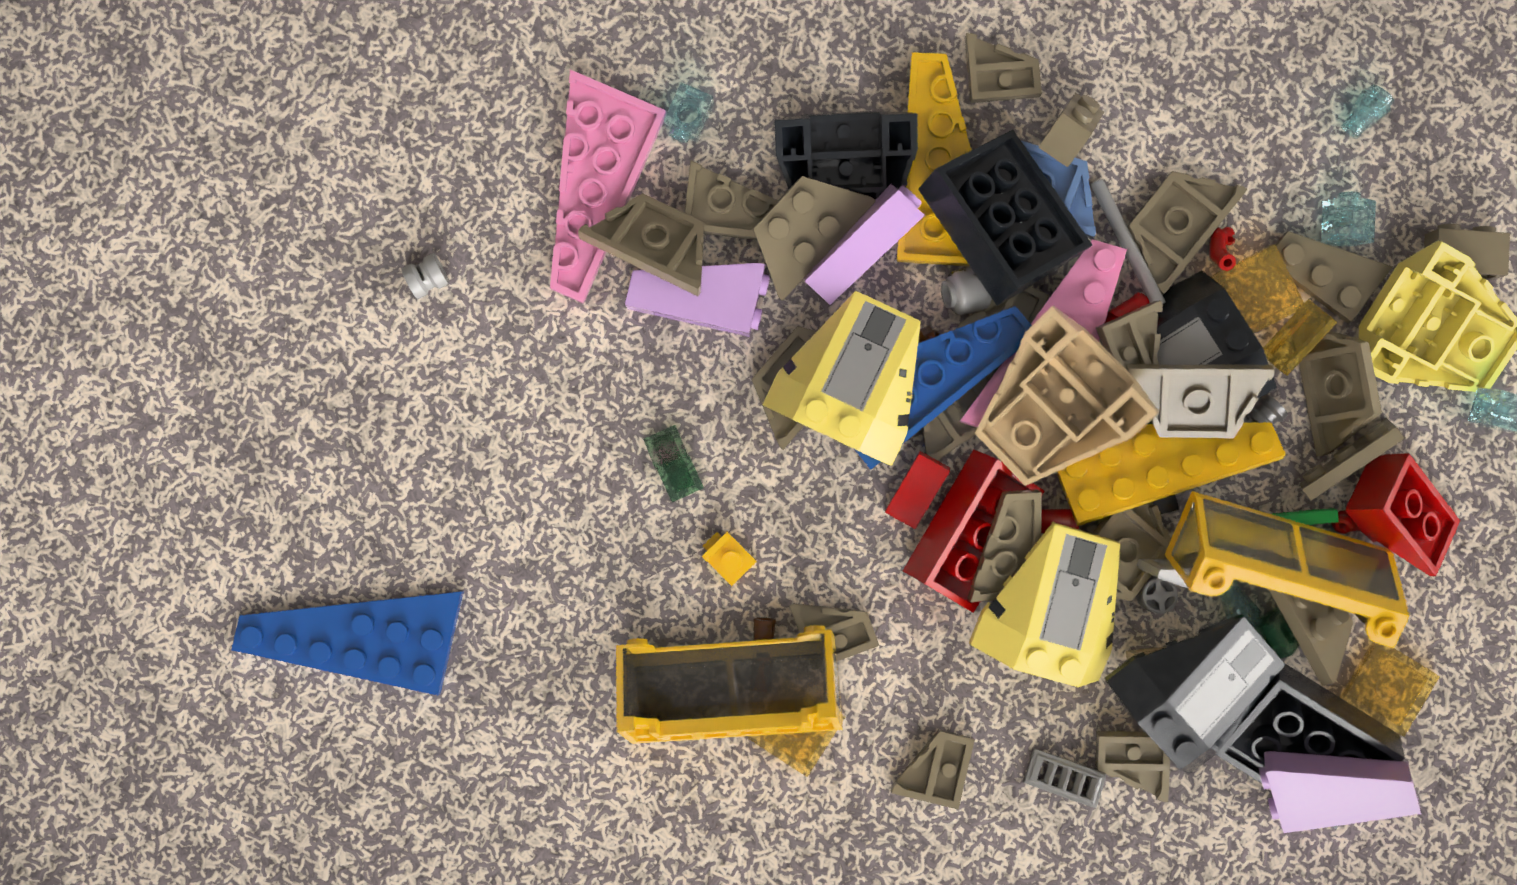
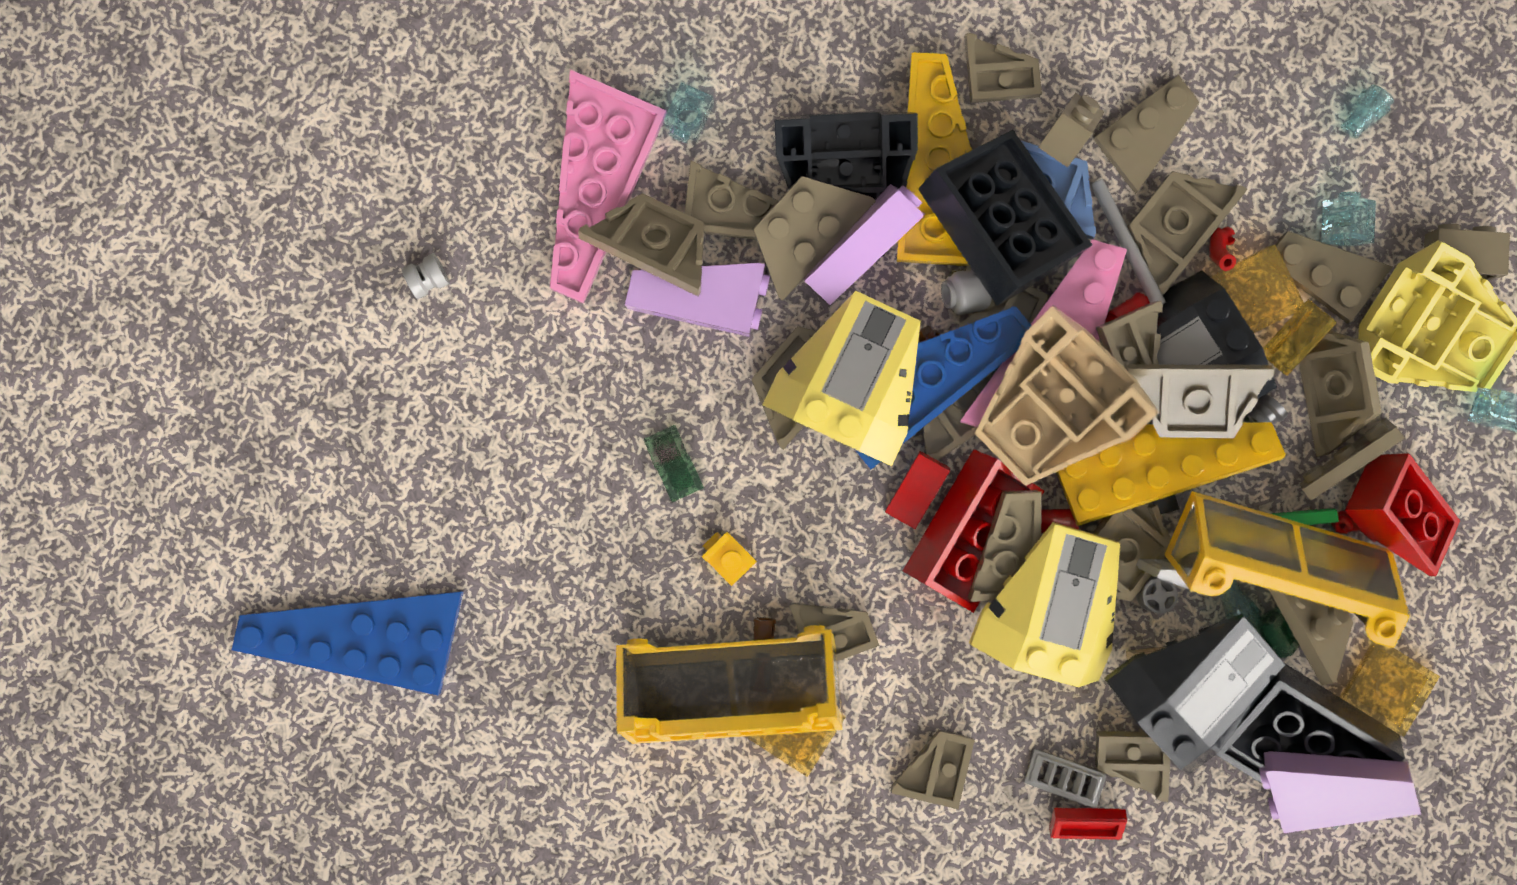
(1087, 823): none -> red tile
(1146, 132): none -> dark tan wing

